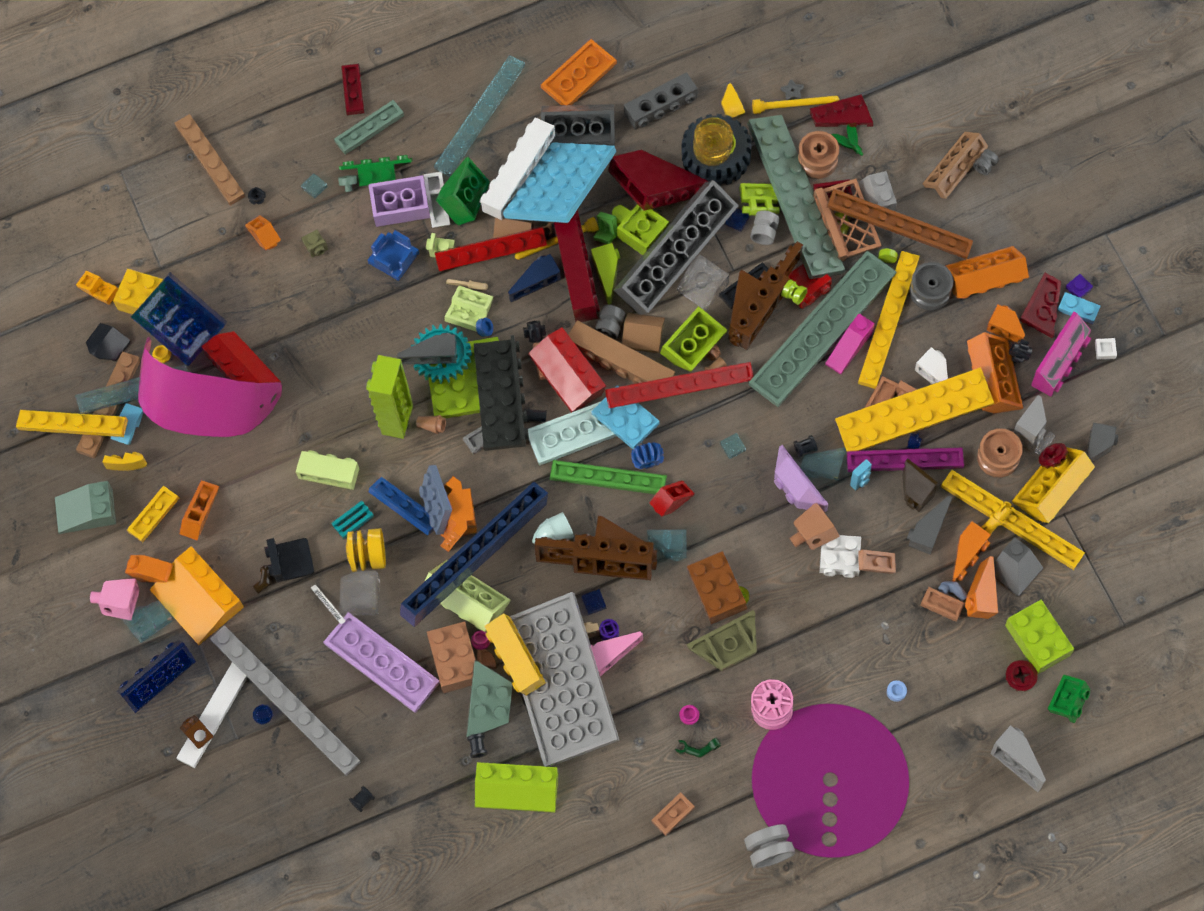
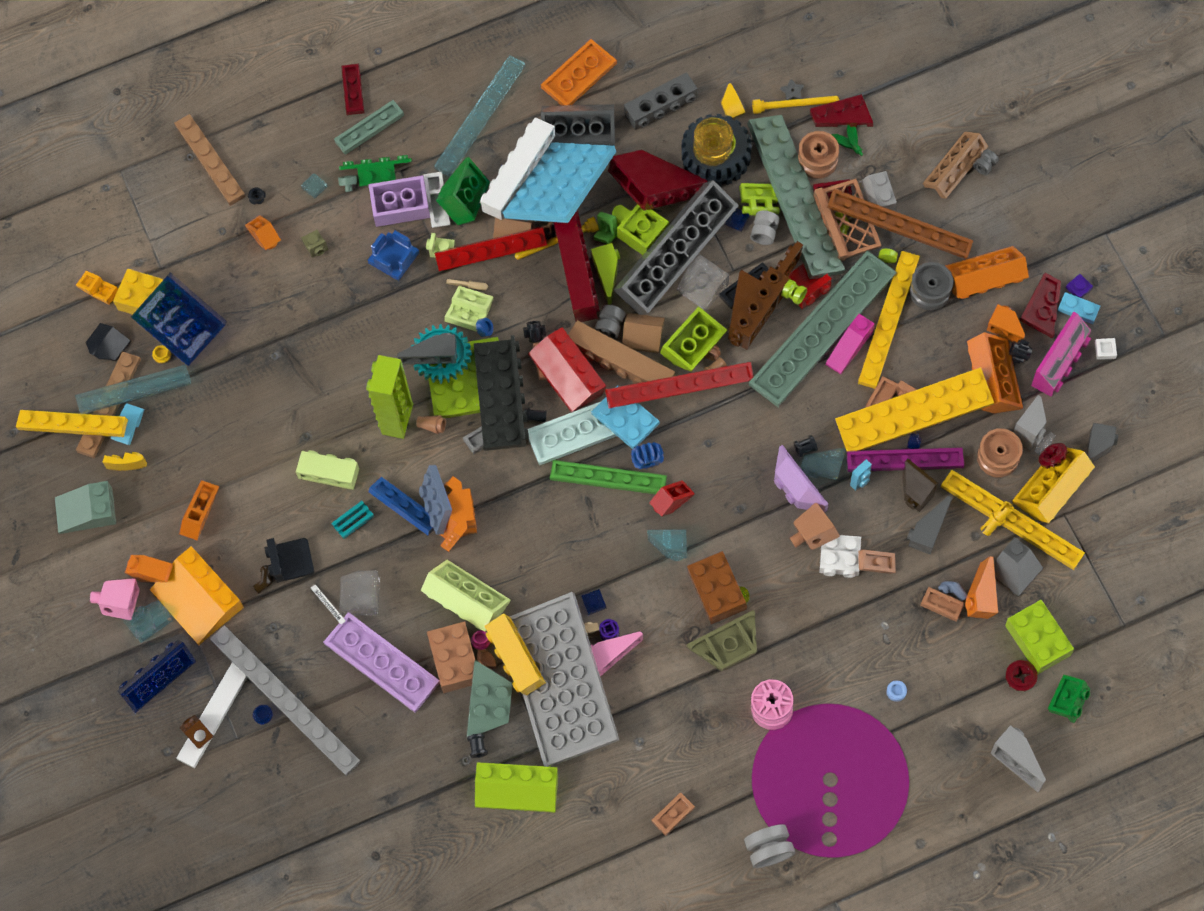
(153, 514): yellow plate -> none
(202, 402): dark pink piece -> none
(237, 360): red slope -> none
(361, 798): black bush -> none
(366, 550): yellow wheel -> none
(473, 554): dark blue brick -> none
(538, 275): dark blue slope -> none
(554, 528): light aqua helmet -> none
(609, 545): reddish brown wedge -> none
(689, 714): dark pink plate -> none
(711, 746): dark green arm -> none
(733, 446): clear light blue tile -> none
(932, 366): white slope -> none
(969, 546): orange slope -> none

